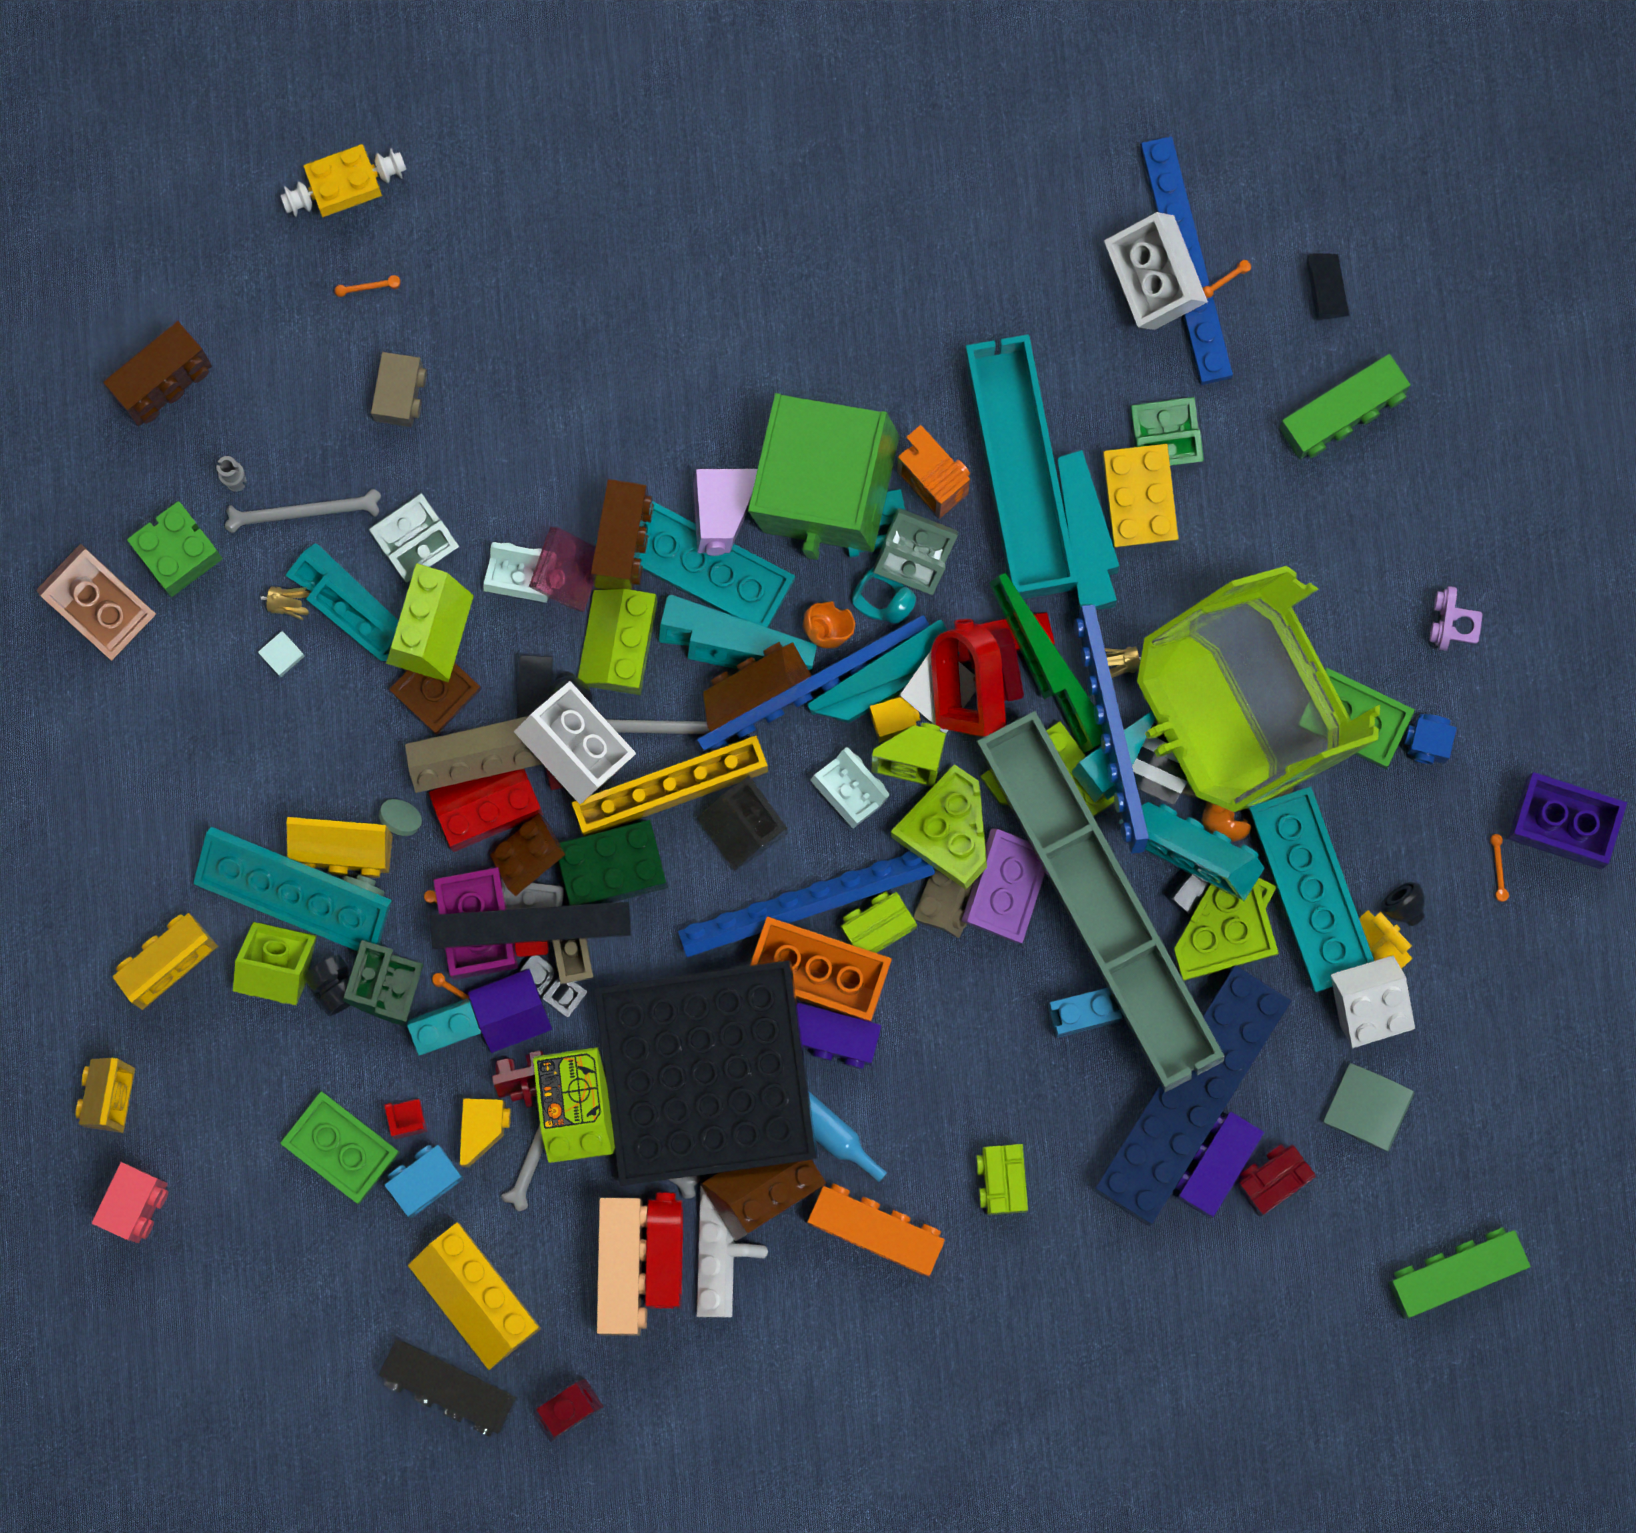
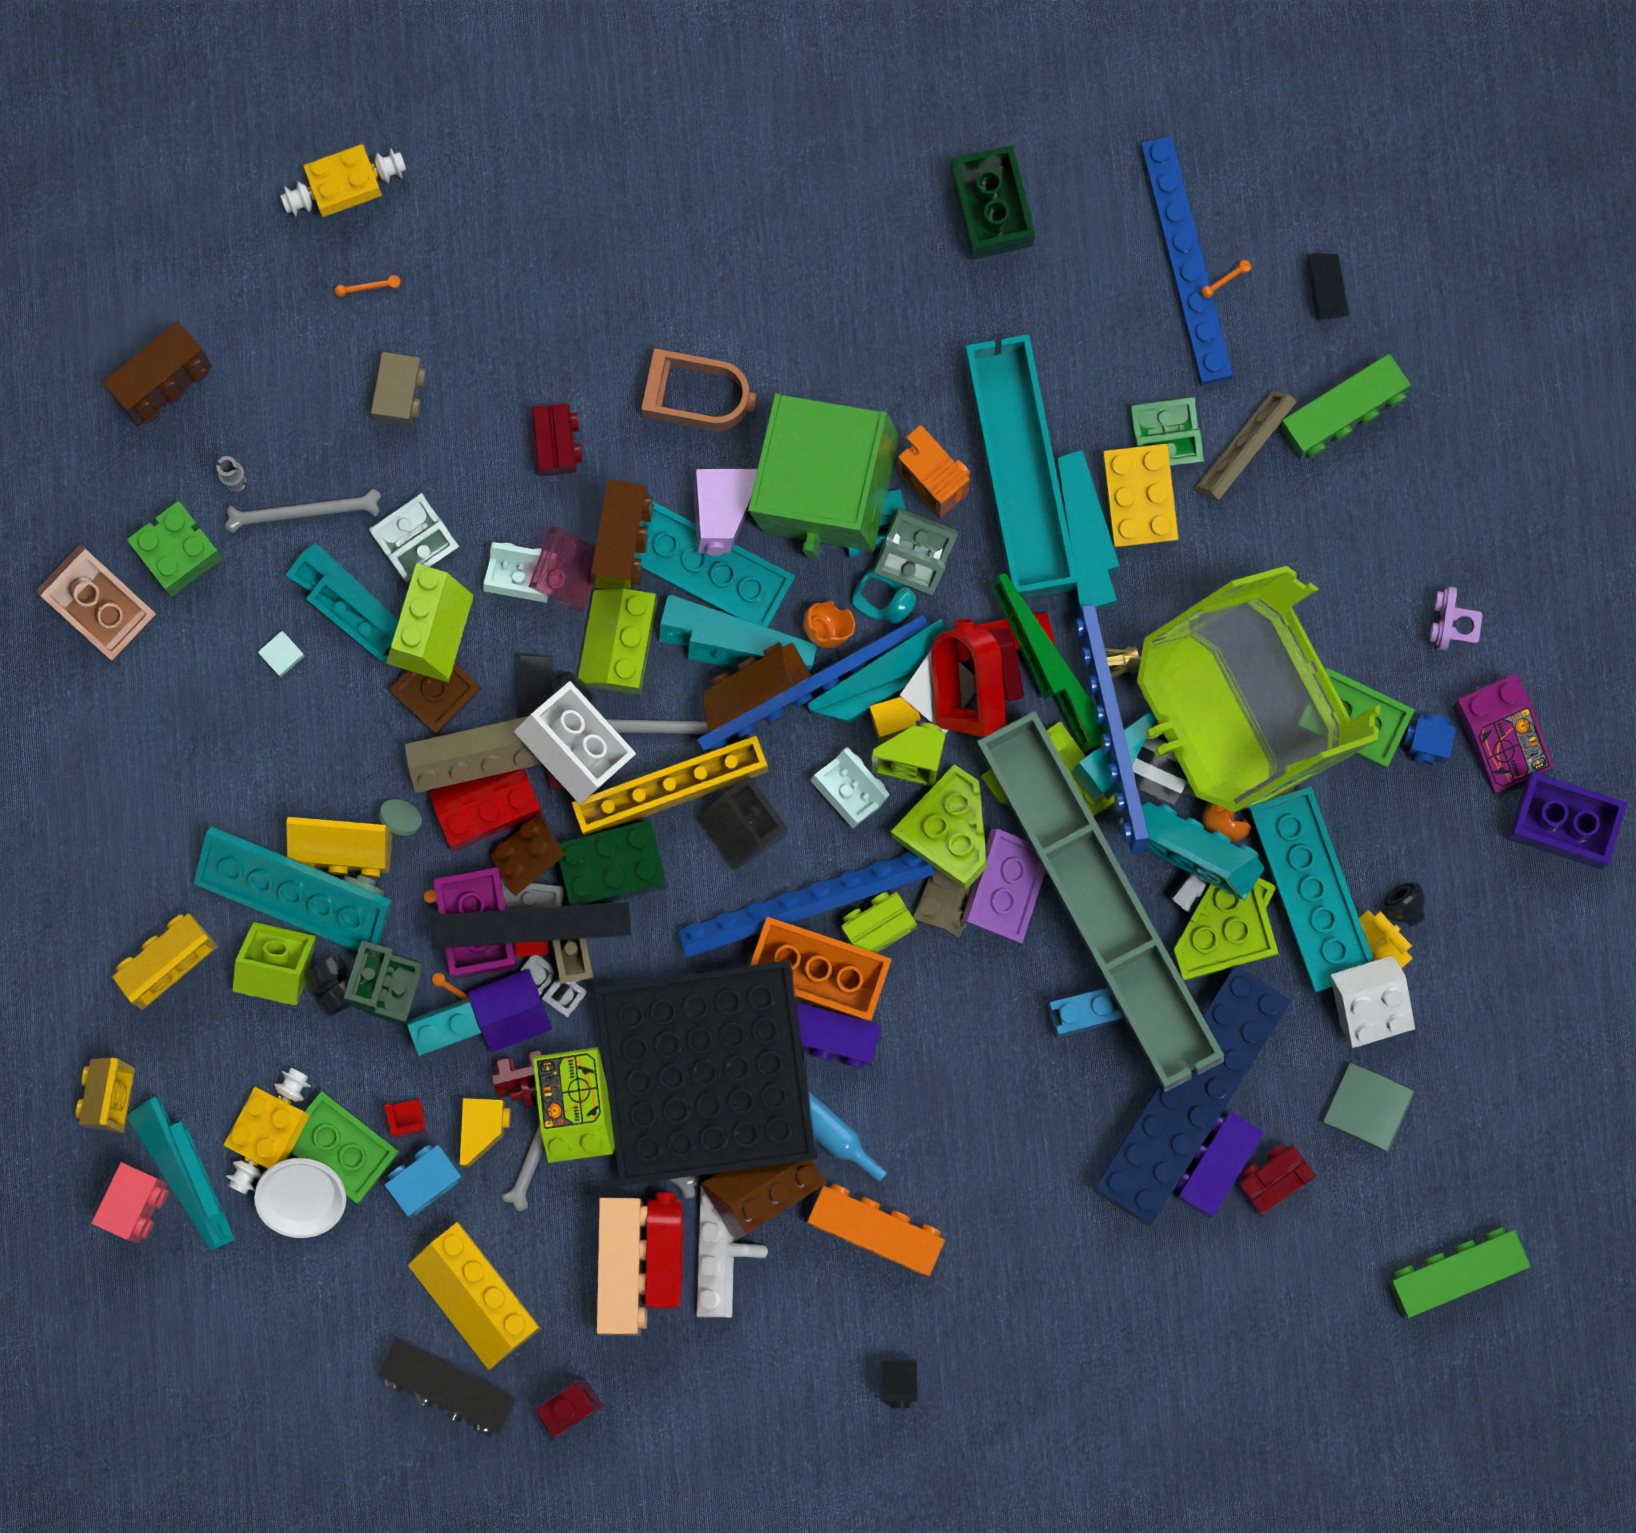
(183, 1169): none -> teal wedge
(267, 1129): none -> yellow plate
(282, 601): pearl gold piece -> none
(300, 1198): none -> white piece
(555, 439): none -> dark red brick
(657, 382): none -> nougat window
(899, 1383): none -> black slope
(992, 202): none -> dark green brick
(1003, 1179): lime brick -> none
(1155, 271): white brick -> none
(1245, 445): none -> dark tan tile
(1501, 894): orange hinge -> none
(1504, 732): none -> magenta slope

